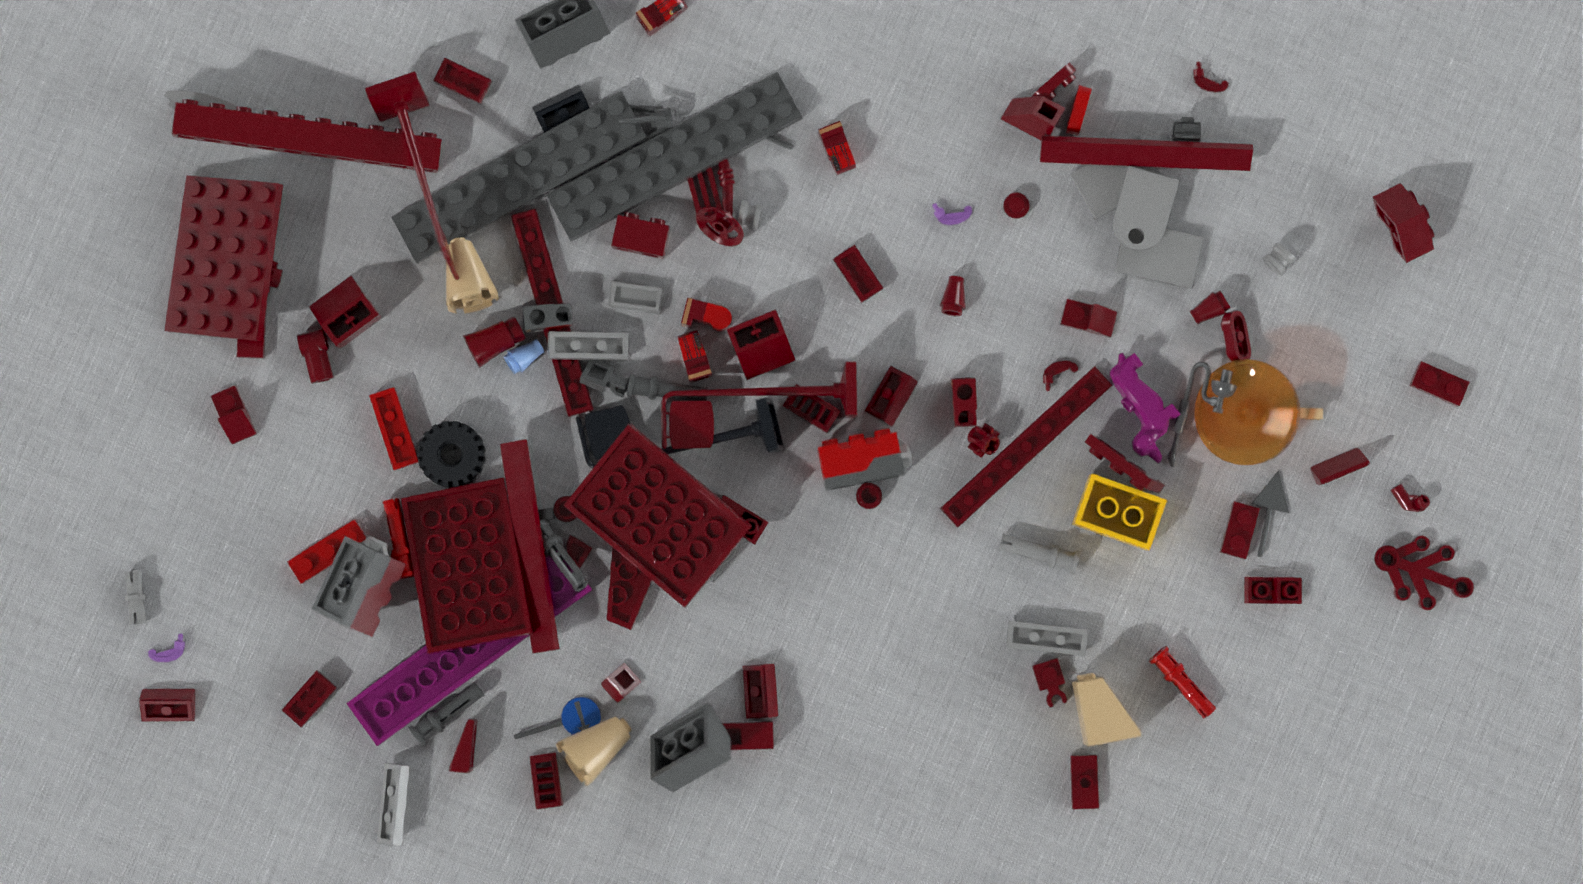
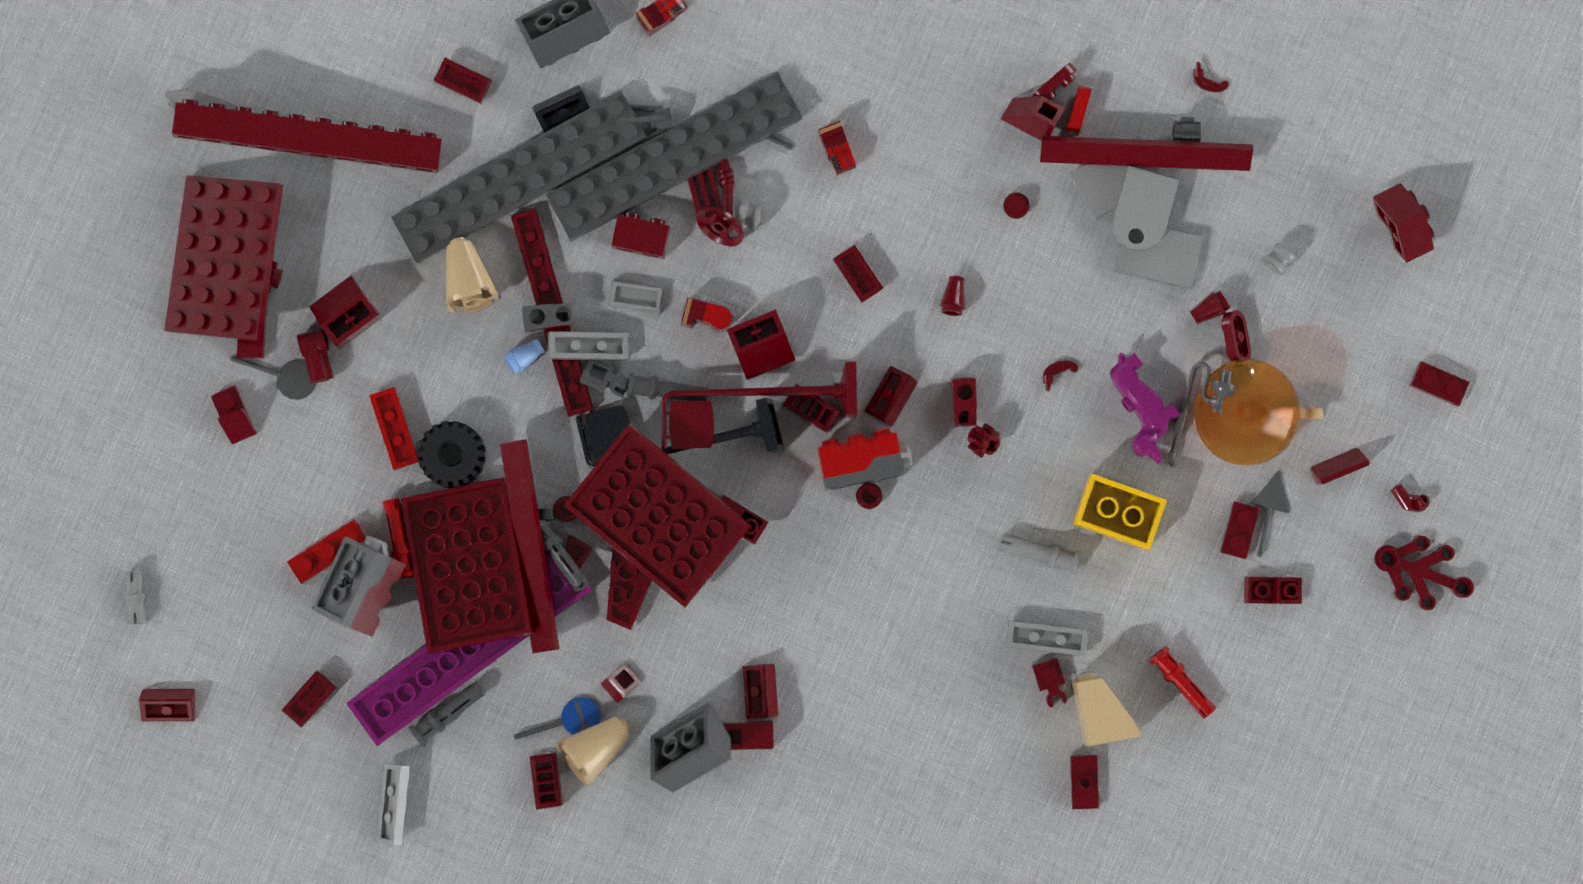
(171, 654): medium lavender piece -> none
(291, 379): none -> dark grey piece
(397, 99): dark red piece -> none
(464, 754): dark red slope -> none
(494, 340): dark red plant -> none
(694, 356): leg -> none
(952, 218): medium lavender piece -> none
(1026, 446): dark red tile -> none
(1088, 318): dark red slope -> none
(1120, 465): dark red wing -> none

